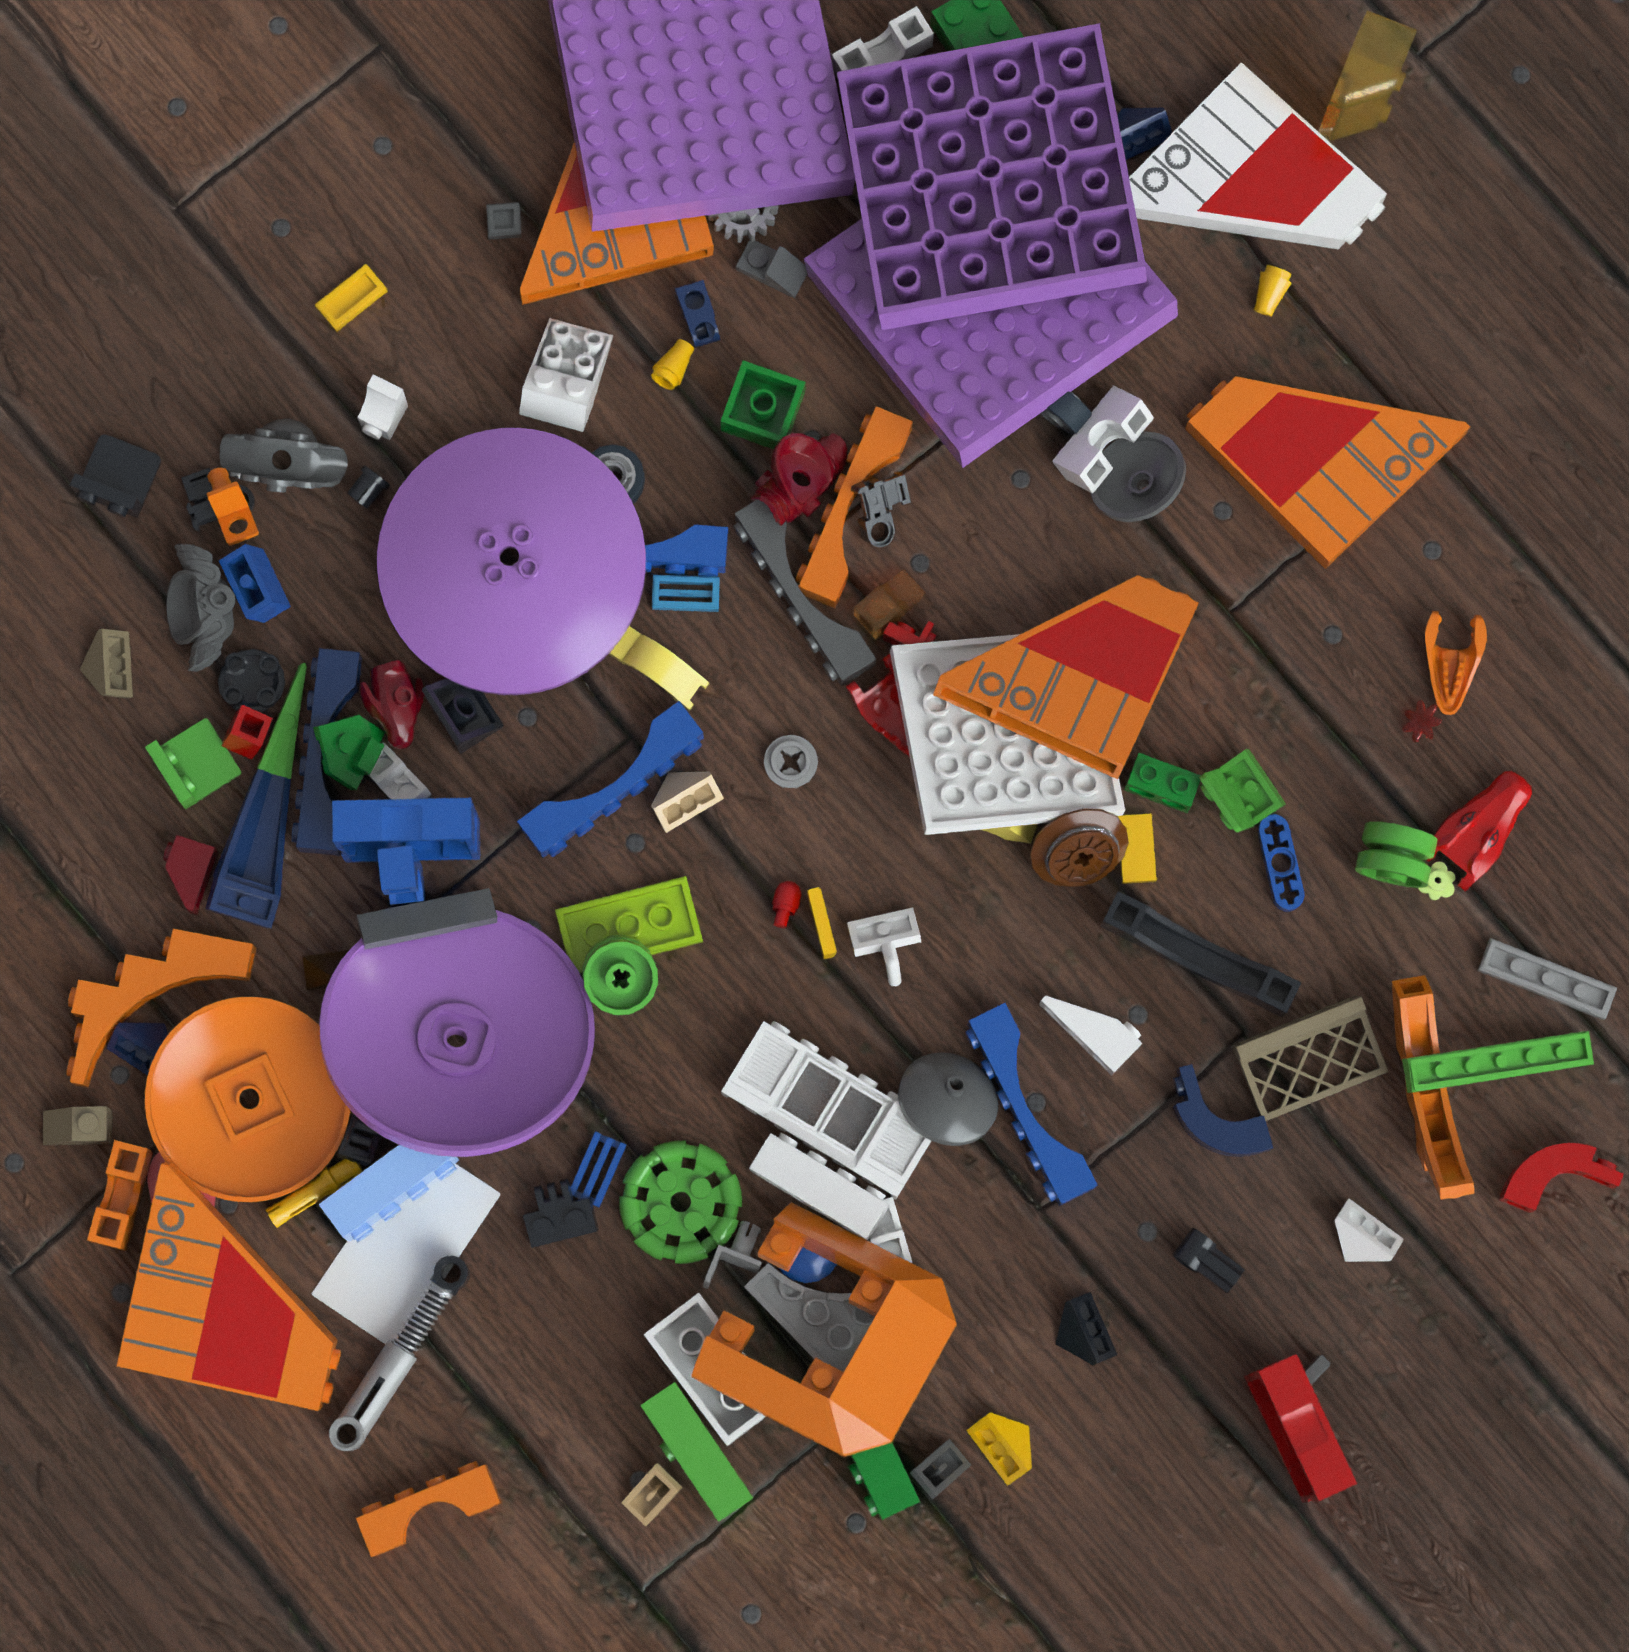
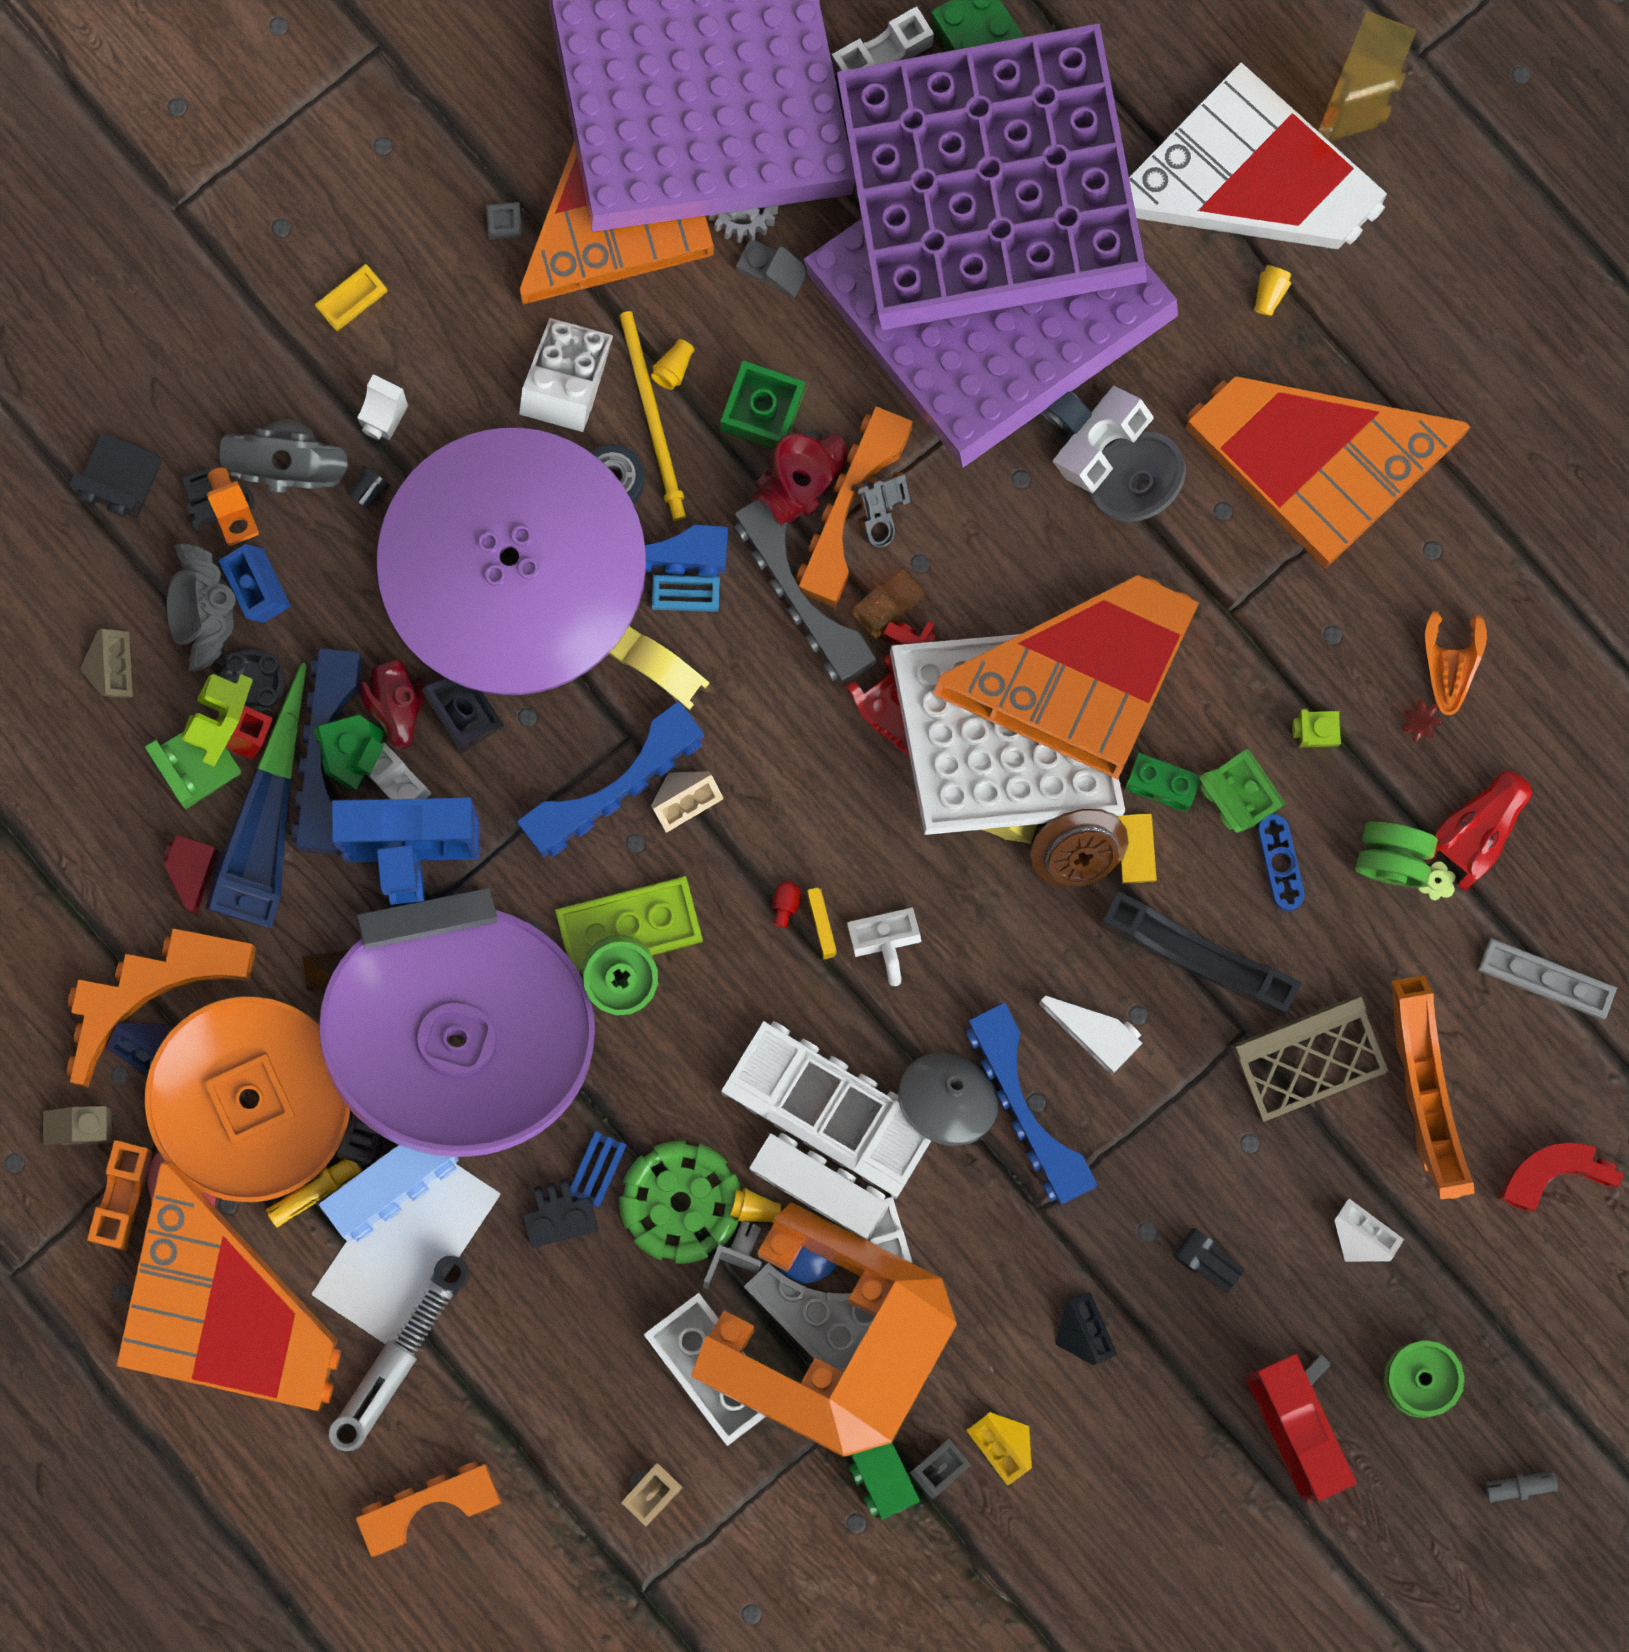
(214, 734): none -> lime panel
(673, 494): none -> yellow bar
(696, 1452): bright green brick -> none
(697, 313): dark blue leg -> none
(754, 1207): none -> yellow cone
(791, 746): light grey gear -> none
(1142, 129): dark blue slope -> none
(1211, 1132): dark blue arch -> none
(1317, 728): none -> lime bracket
(1403, 1384): none -> bright green wheel
(1497, 1061): bright green tile -> none
(1521, 1486): none -> dark grey pin

